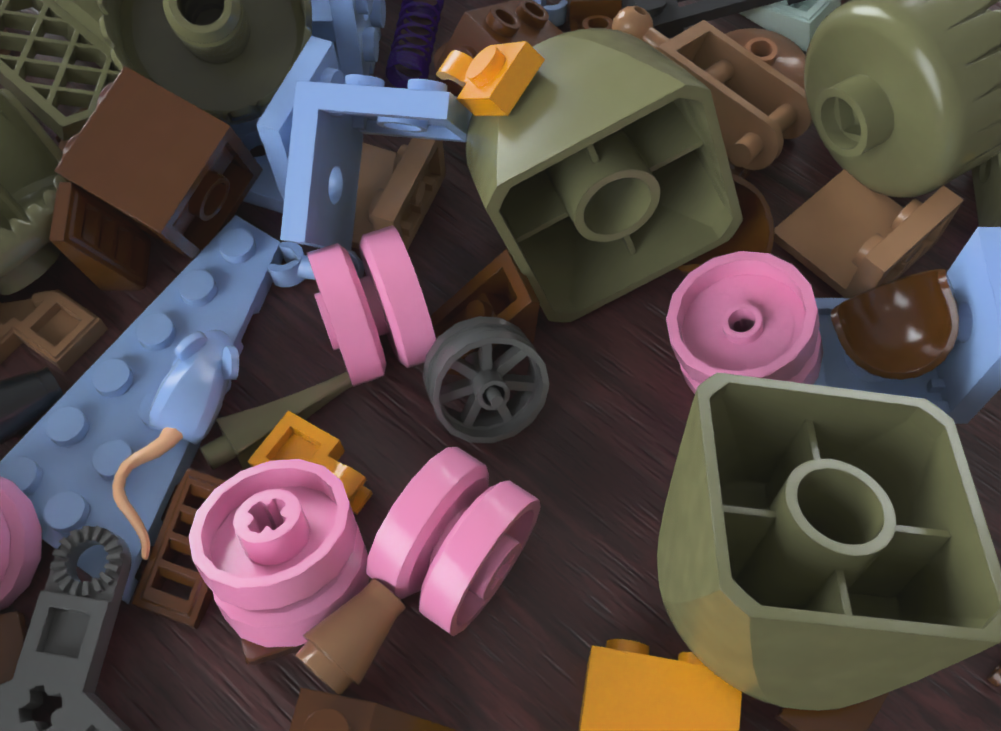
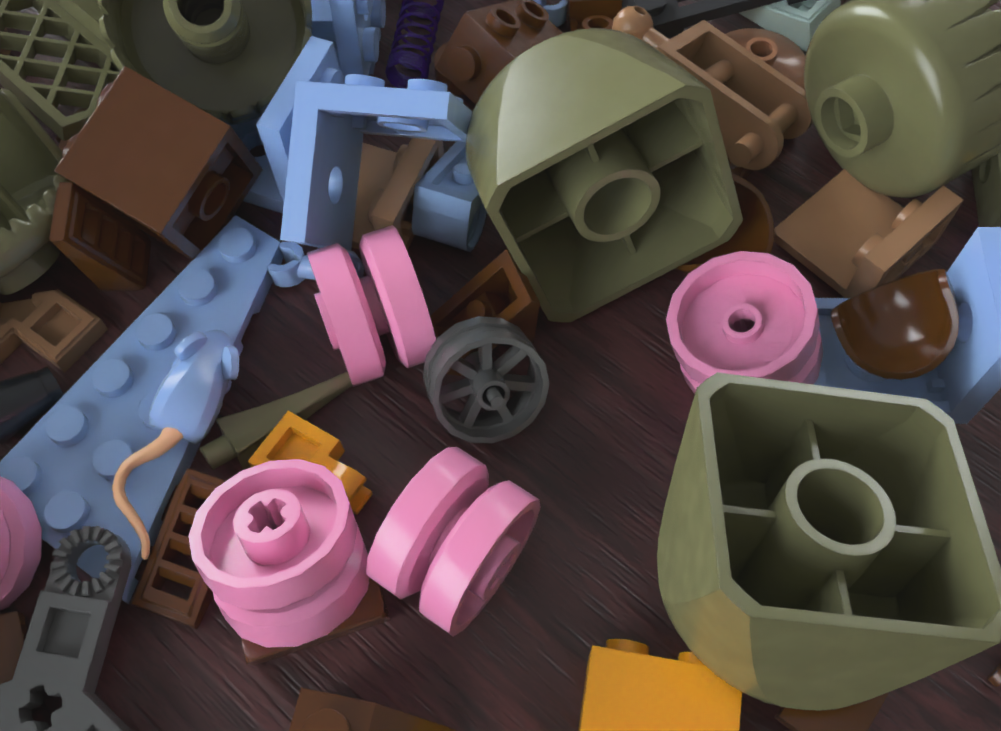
(350, 637): medium nougat cone -> none
(448, 202): none -> light blue plate
(493, 78): light orange plate -> none

